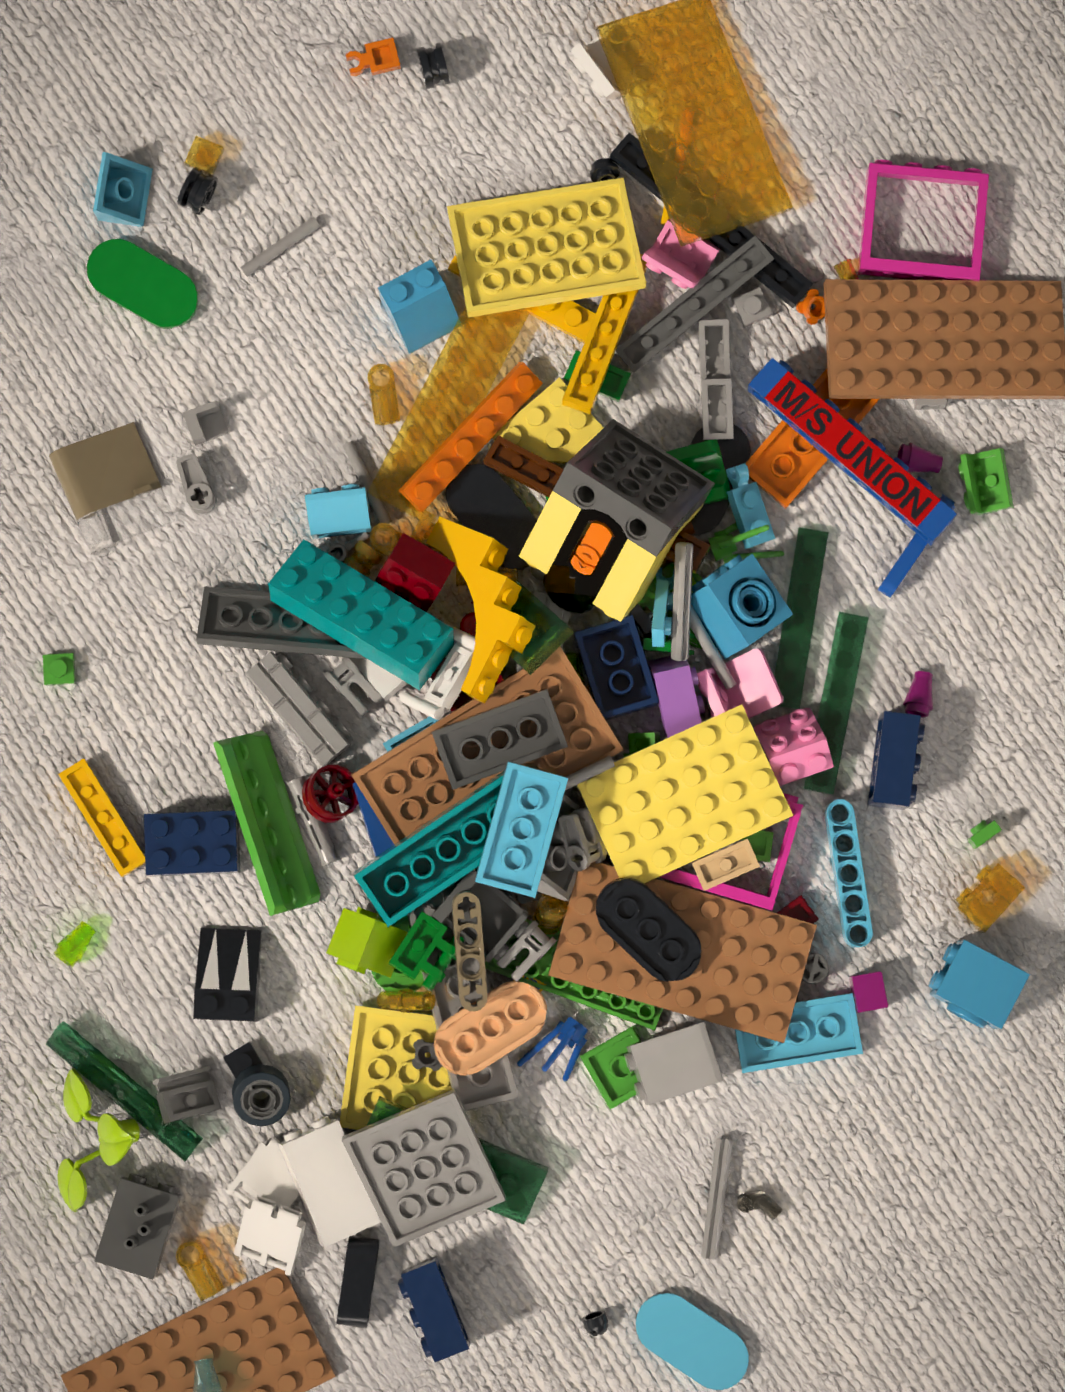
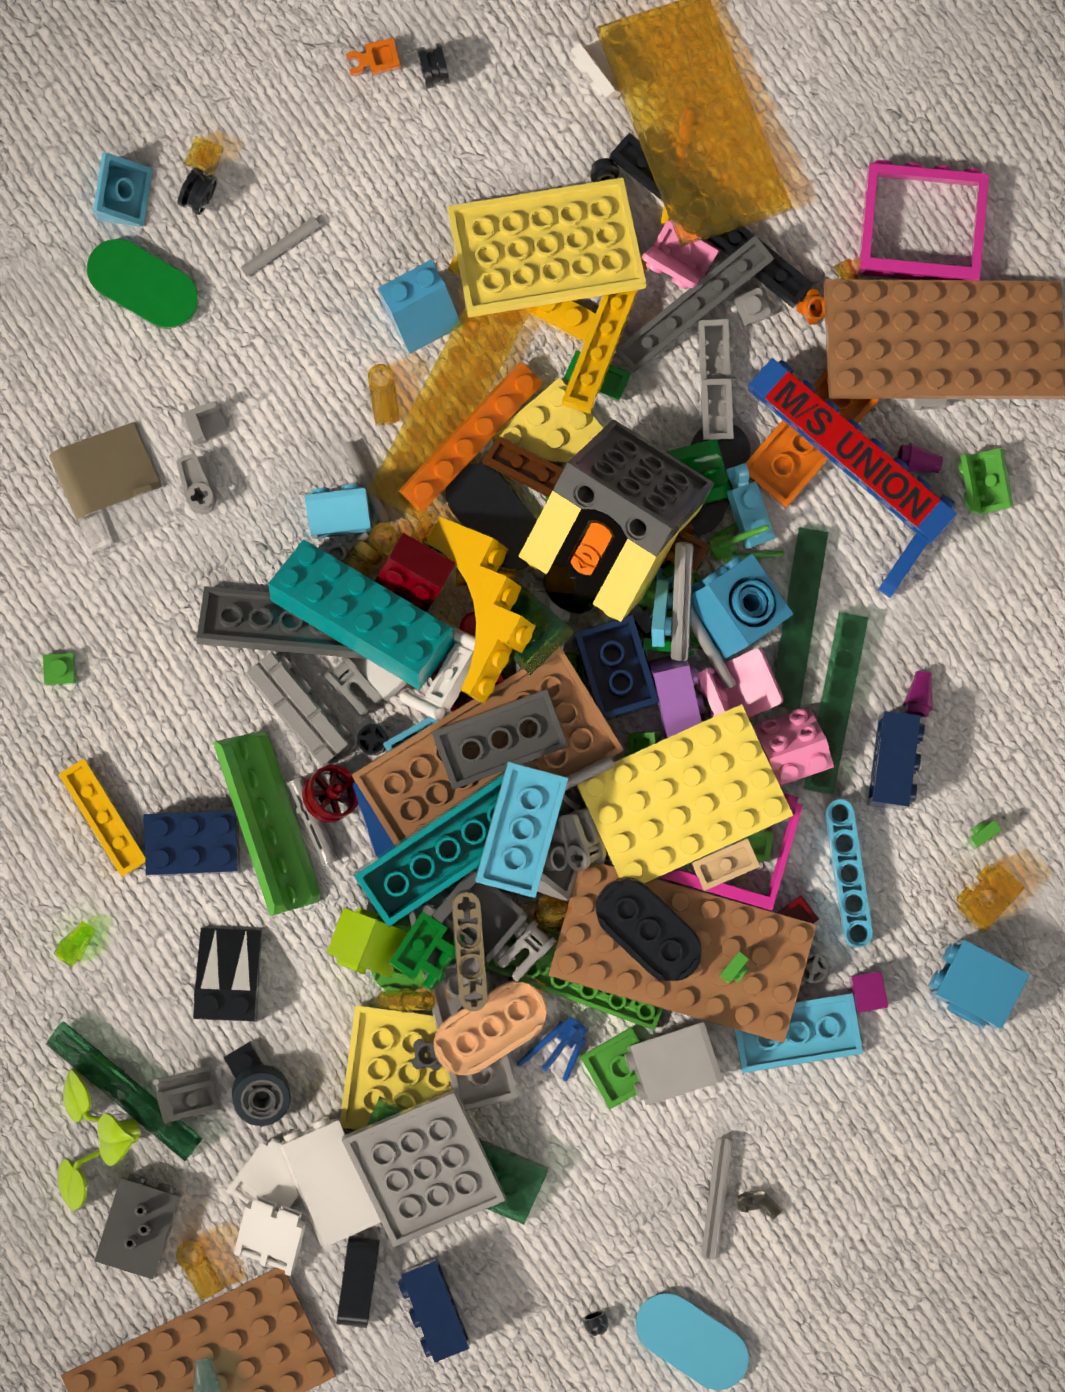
(369, 736): none -> black wheel
(735, 969): none -> bright green plate

